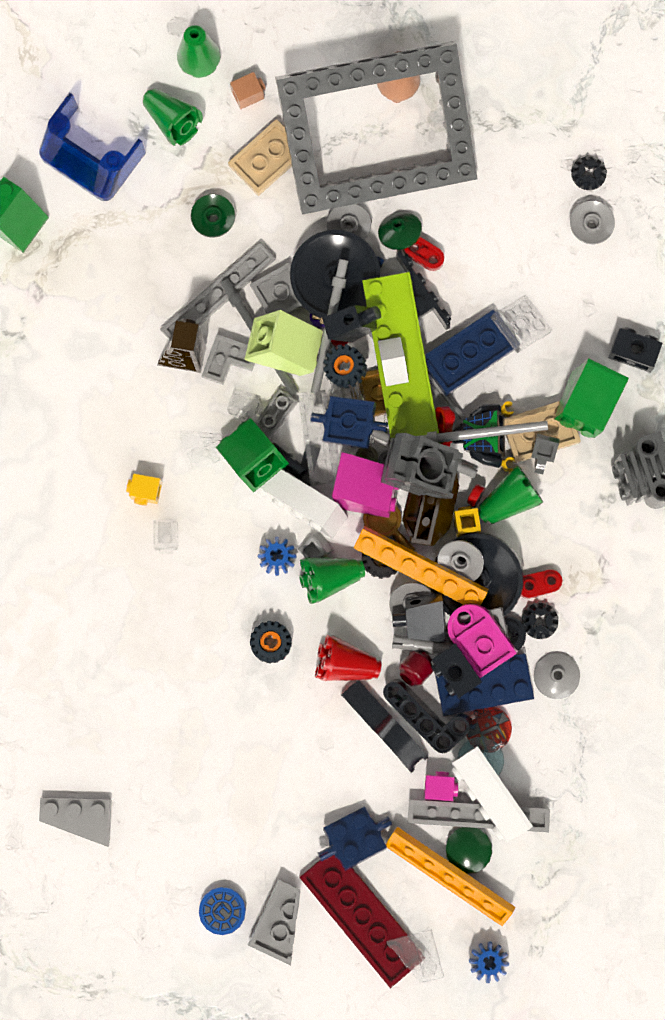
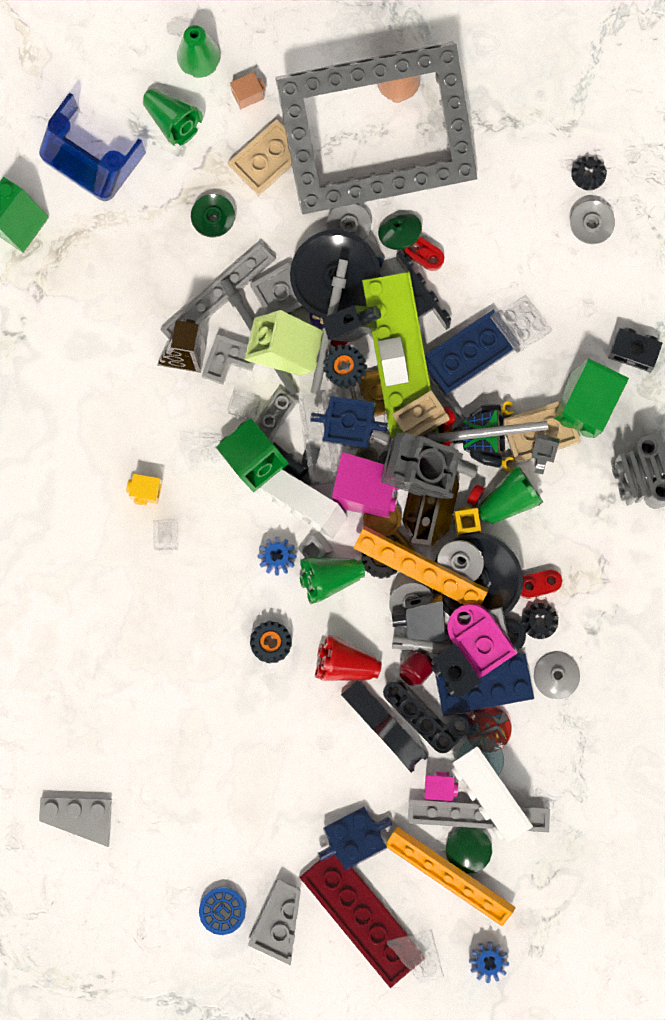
(421, 415): none -> tan plate

